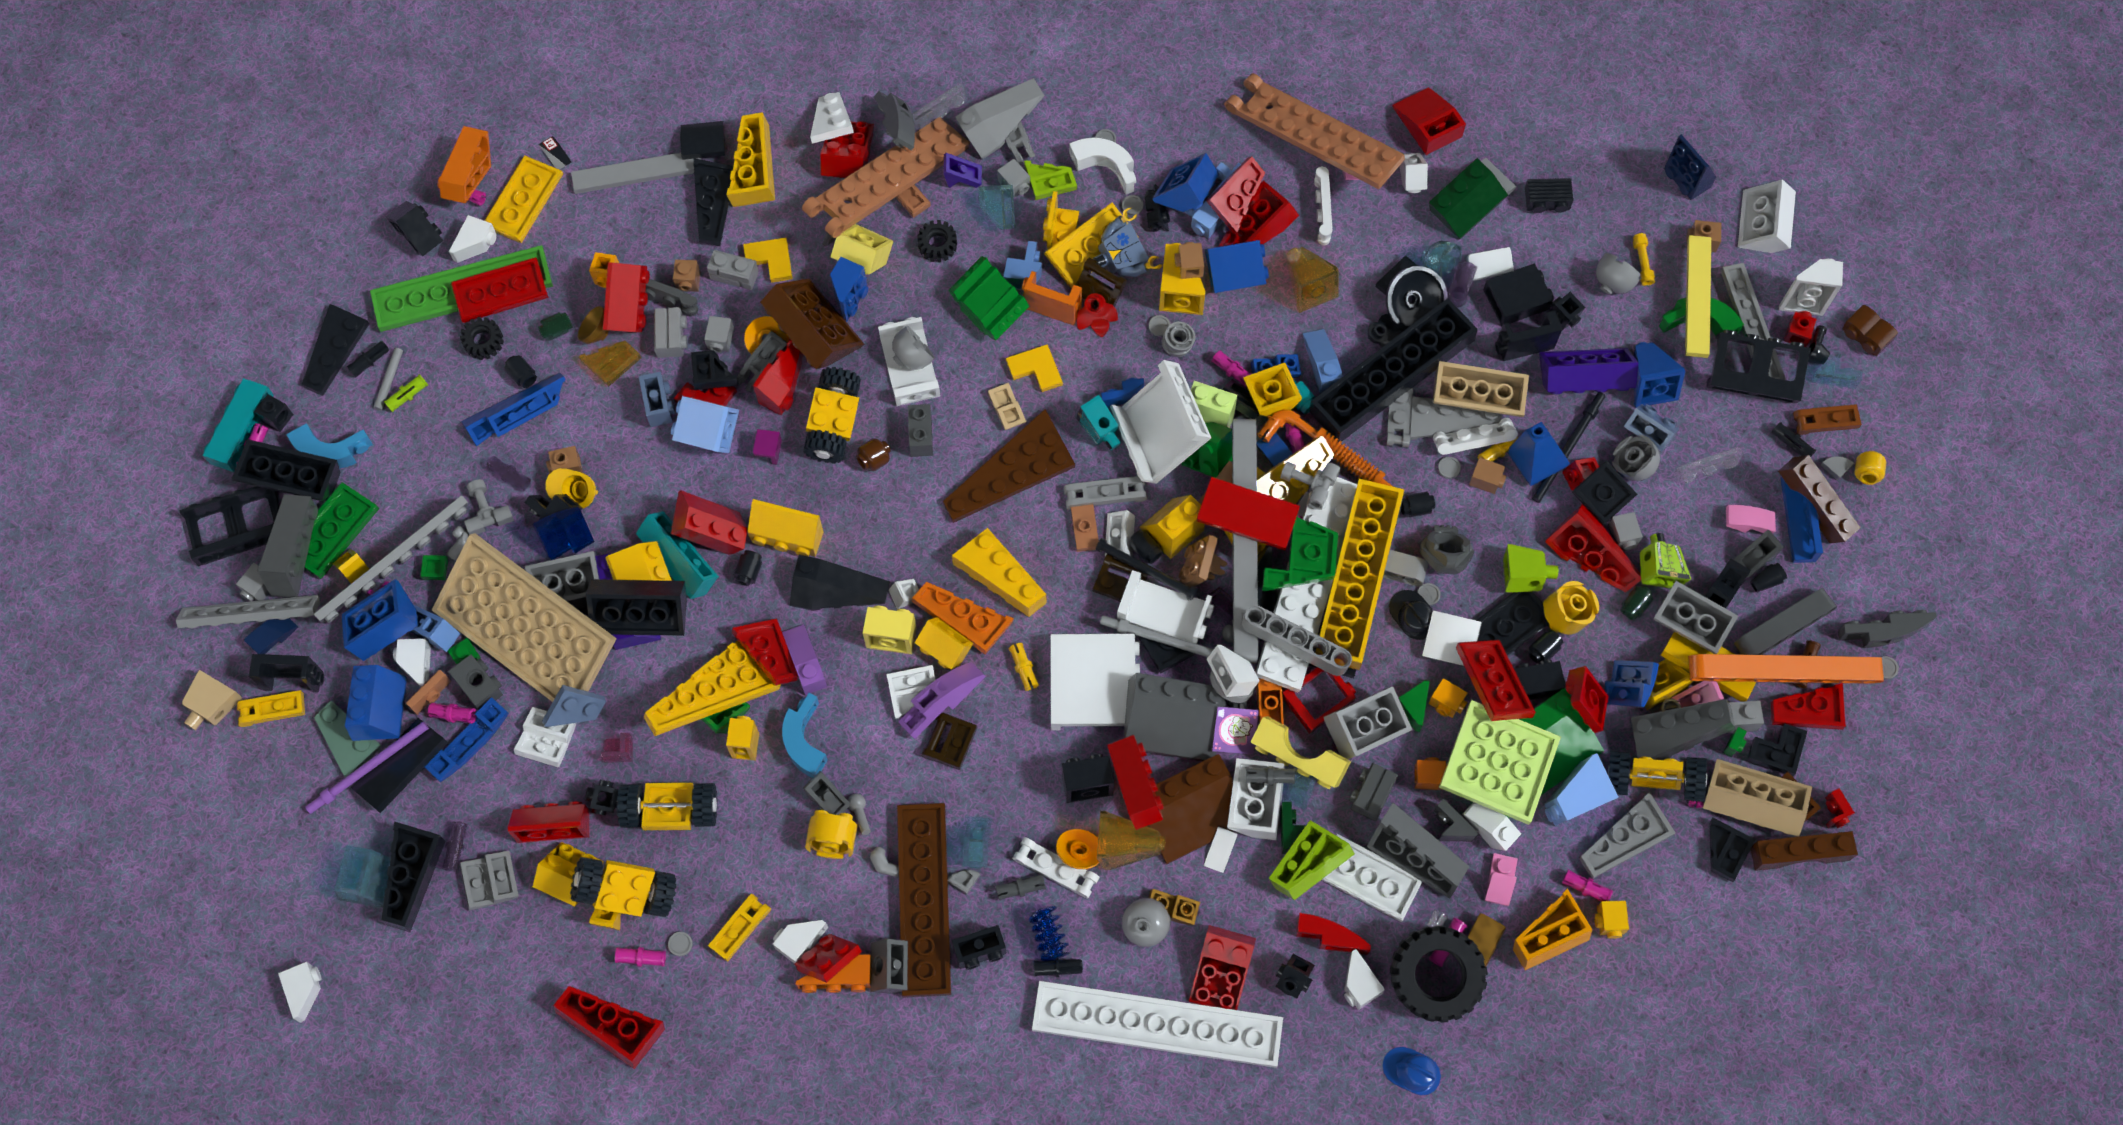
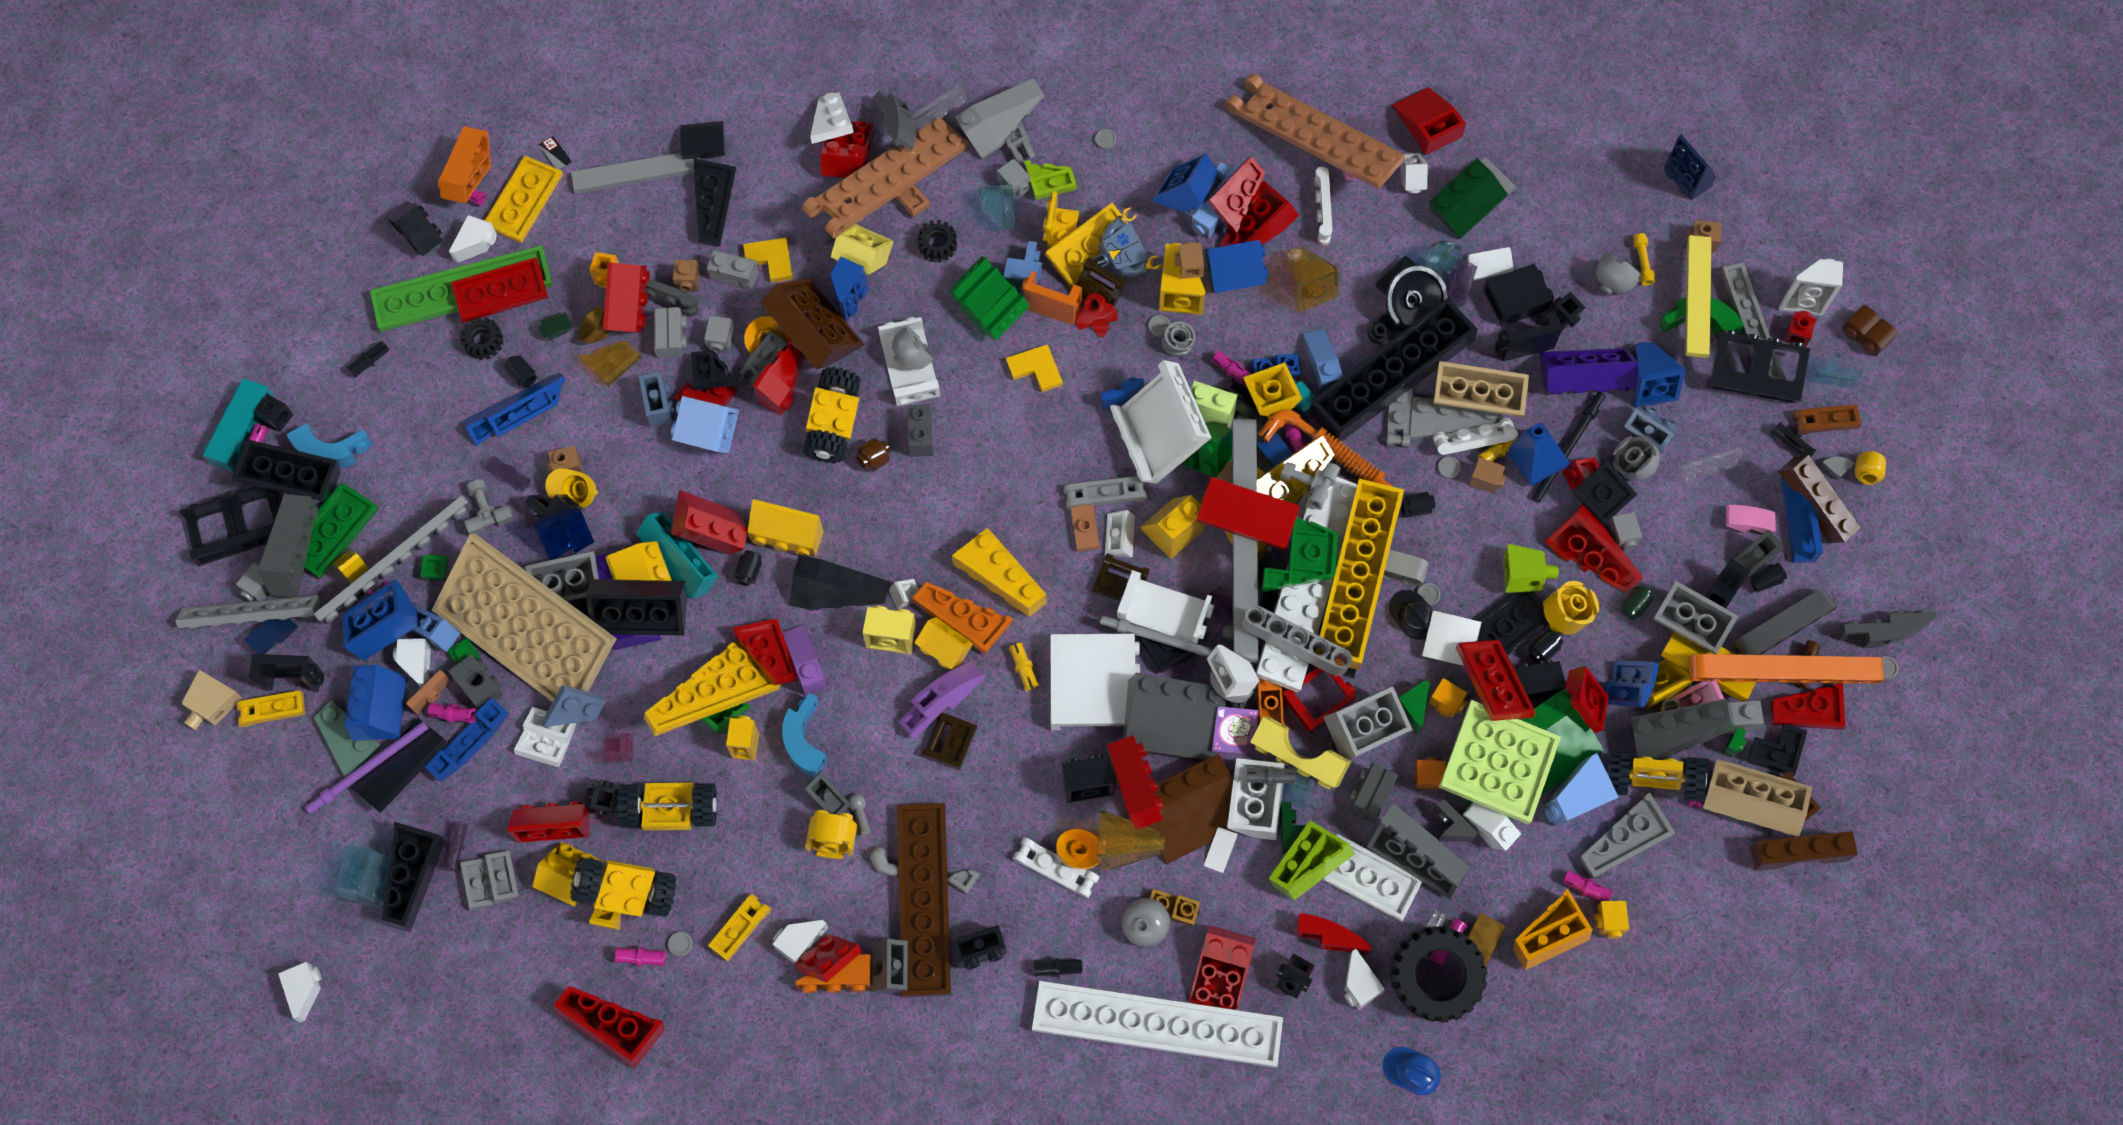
(334, 345): black wing -> none
(388, 378): light grey bar -> none
(392, 402): lime pin -> none
(462, 536): light grey arm -> none
(753, 169): yellow wedge -> none
(767, 444): magenta panel -> none
(906, 685): white wing -> none
(961, 171): dark purple slope -> none
(977, 842): clear light blue slope -> none
(1006, 406): tan slope -> none
(1020, 887): dark grey pin -> none
(1023, 462): reddish brown wing -> none
(1047, 934): clear blue piece -> none
(1096, 415): teal torso -> none
(1104, 153): white arch -> none
(1134, 202): light grey piece -> none
(1146, 546): black brick -> none
(1147, 569): black bar -> none
(1160, 216): black hinge -> none
(1201, 562): medium nougat plate -> none
(1440, 550): dark grey helmet -> none
(1501, 879): bright pink slope -> none
(1549, 194): black brick -> none
(1662, 563): lime torso -> none
(1727, 849): black wing -> none
(1767, 217): white slope -> none
(1818, 351): black bar -> none
(1839, 805): red bracket -> none

